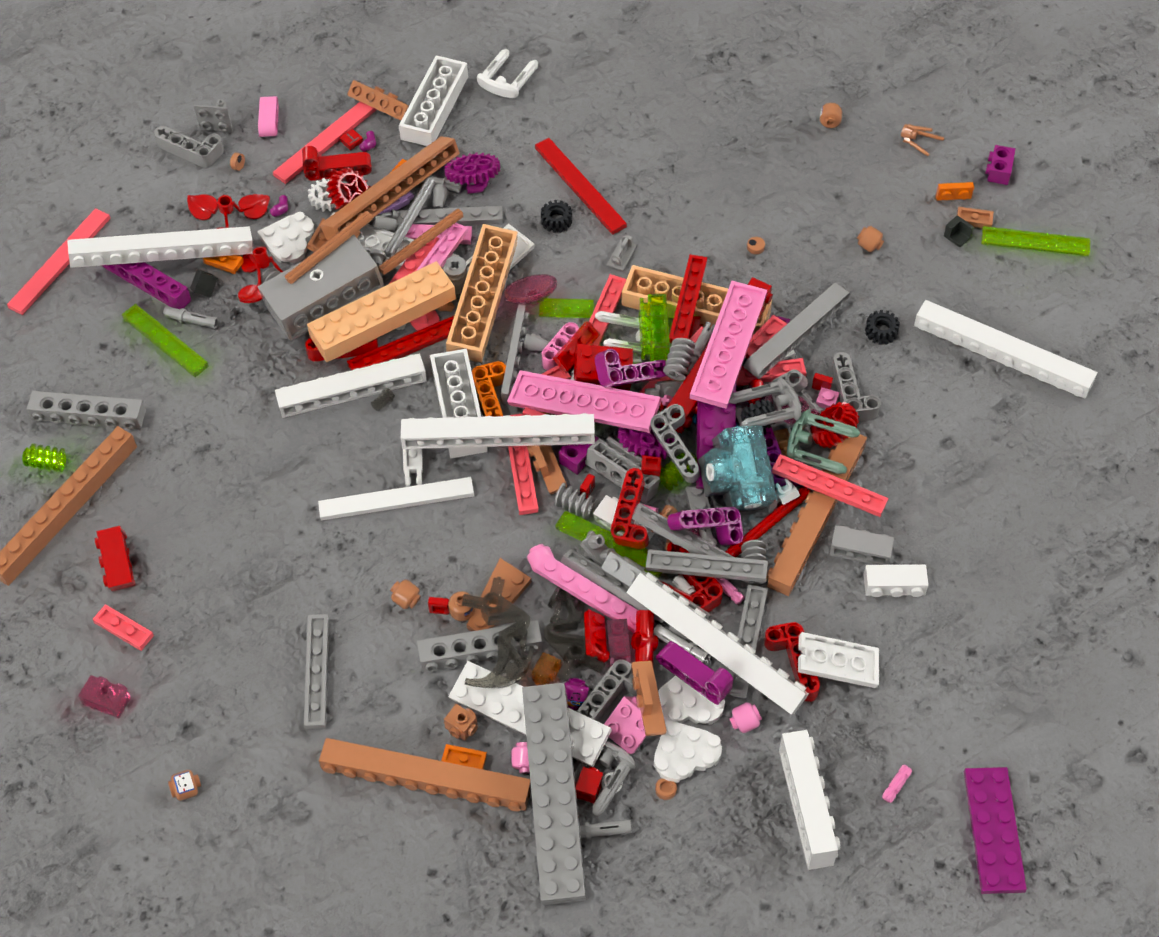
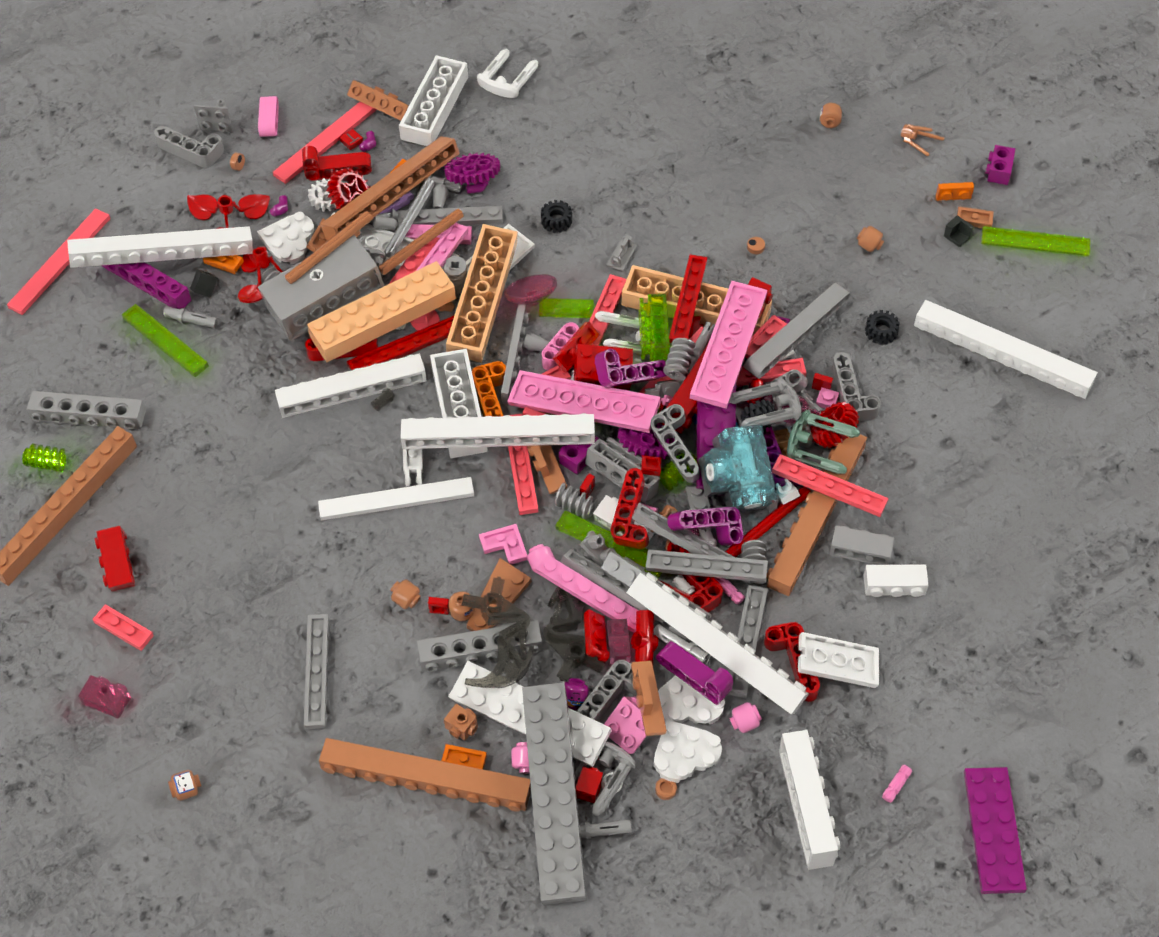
(507, 539): none -> bright pink plate
(546, 669): clear orange brick -> none
(581, 186): red tile -> none

